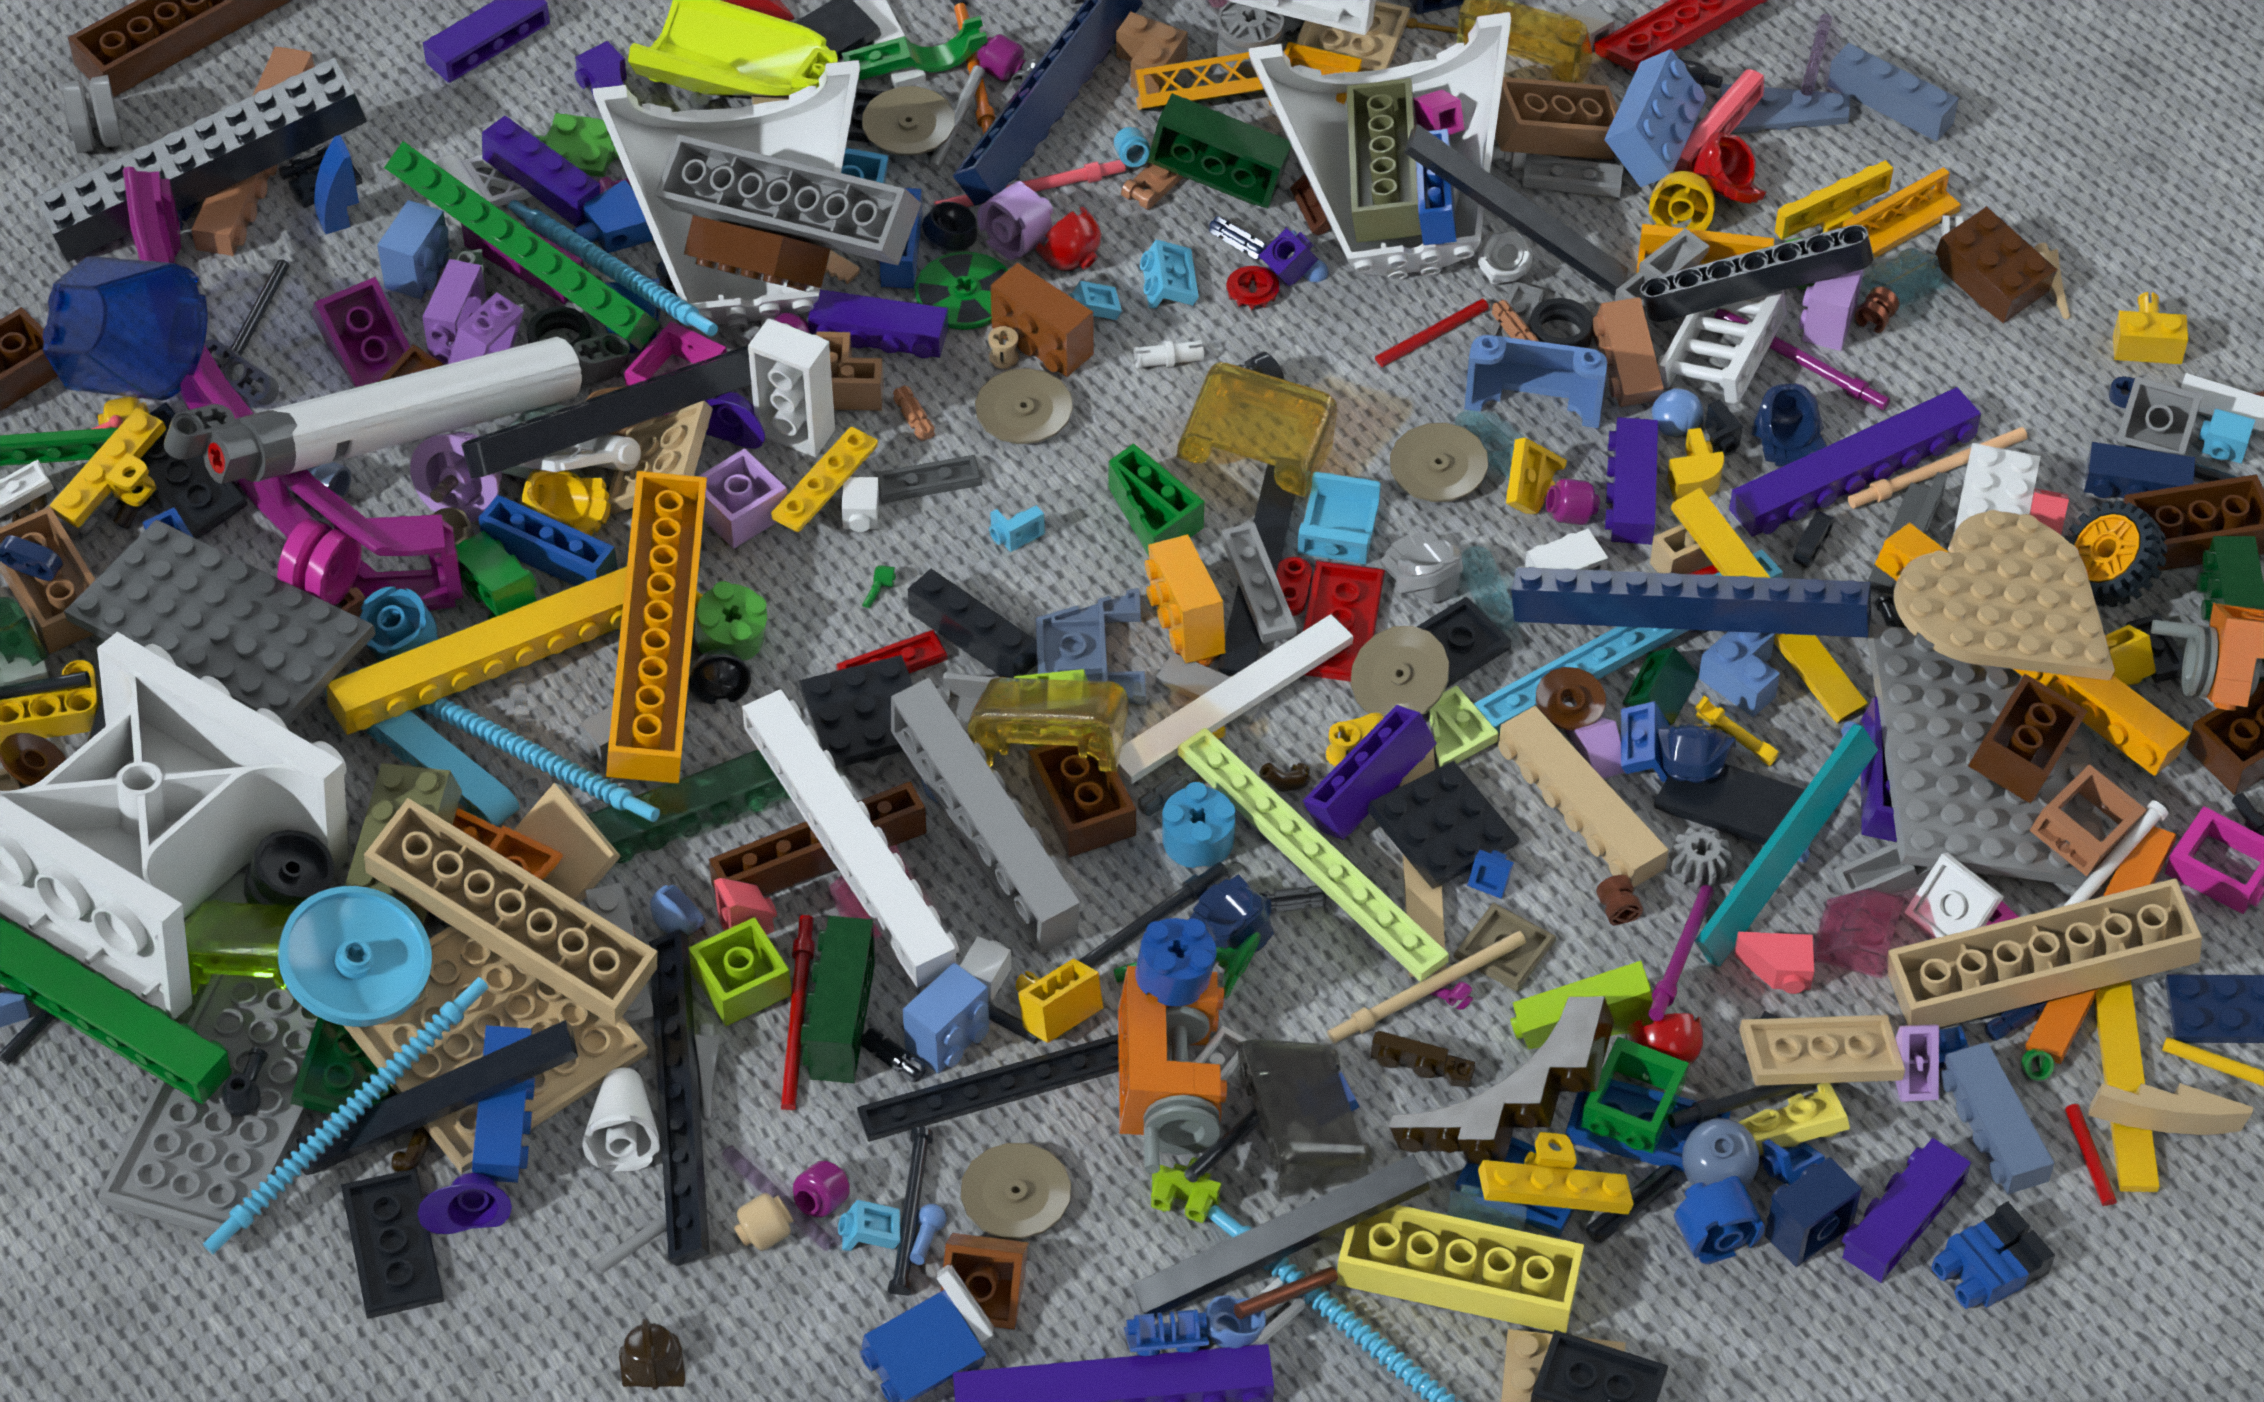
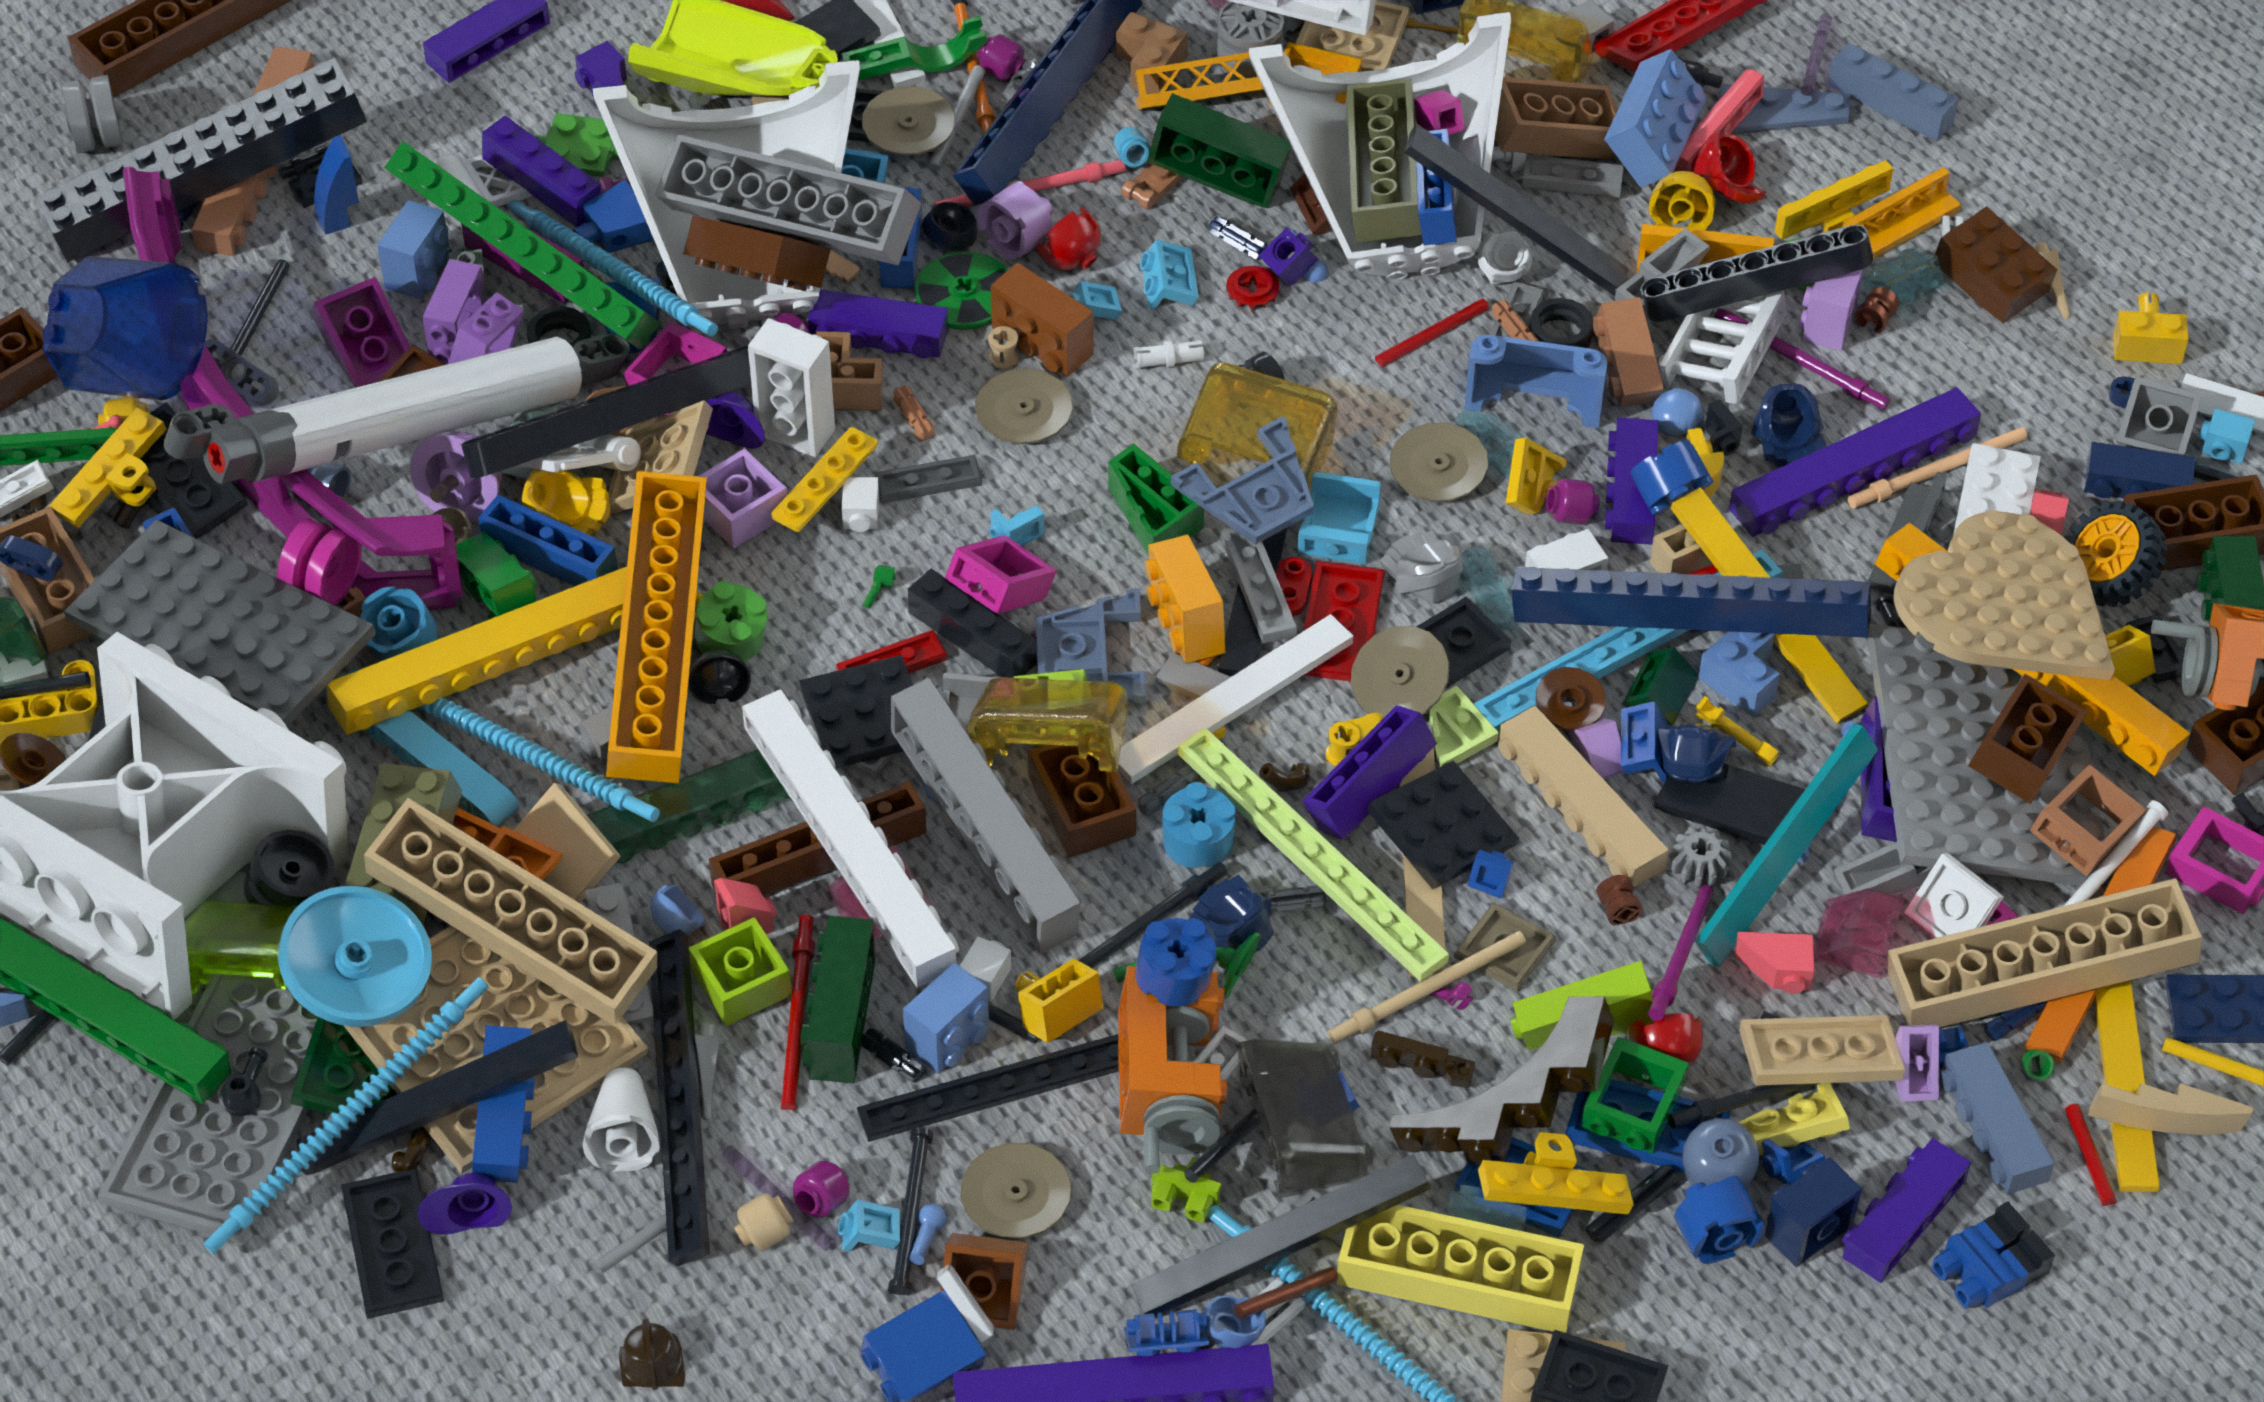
(997, 567): none -> dark pink window
(1261, 499): none -> sand blue wing
(1670, 476): none -> blue brick
(1813, 539): black beam -> none

